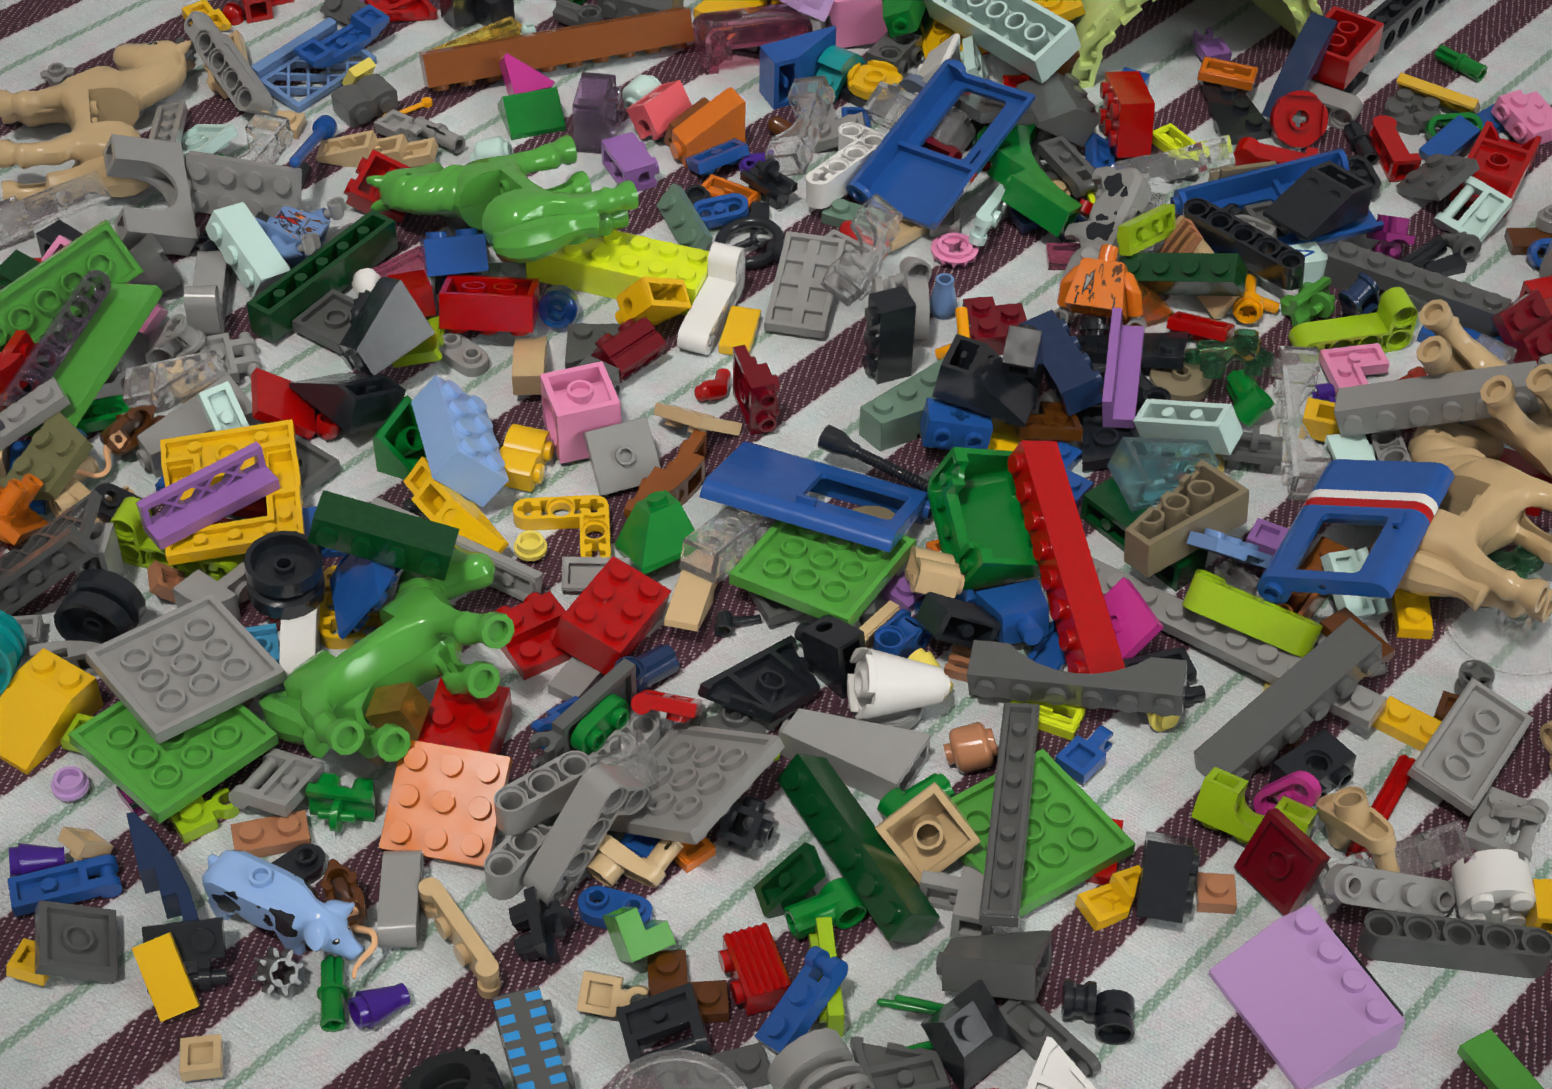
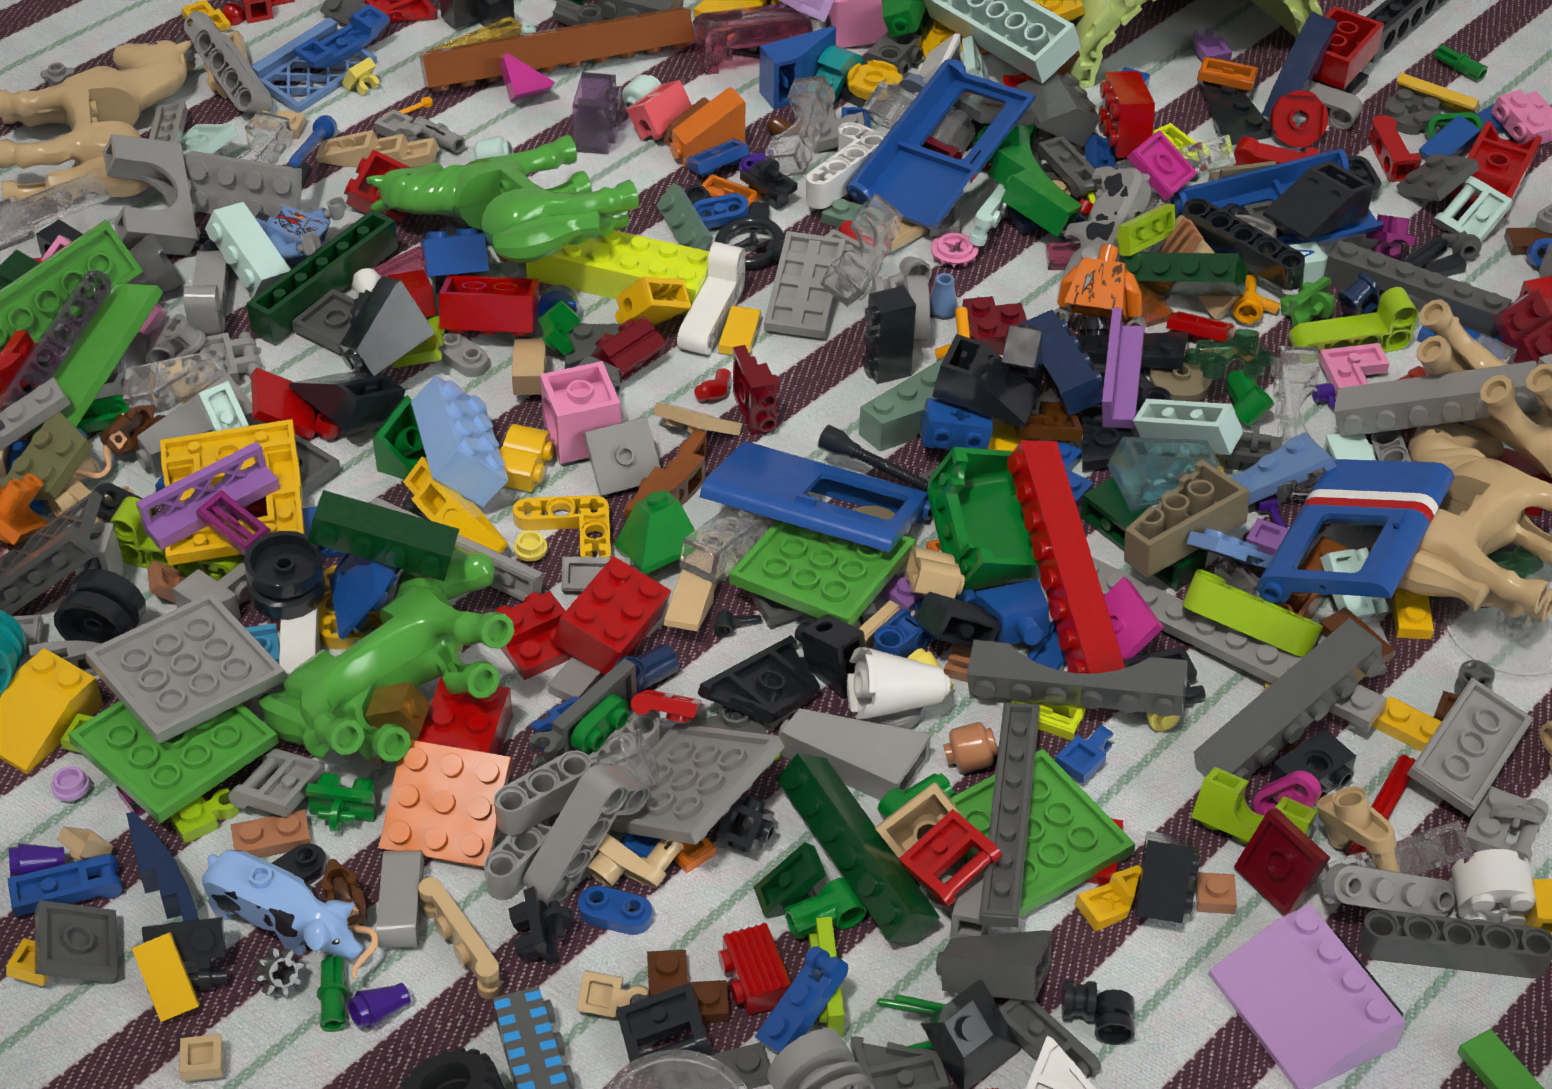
(224, 531): none -> magenta tile
(364, 100): dark grey brick -> none
(532, 113): green slope -> none
(556, 327): none -> green bracket
(629, 160): medium lavender brick -> none
(633, 938): bright green piece -> none
(944, 847): none -> red plate
(1163, 163): none -> dark pink plate
(1270, 505): none -> dark purple hand
(1286, 464): none -> medium blue wing
(1320, 419): yellow brick -> none
(1361, 142): black axle -> none

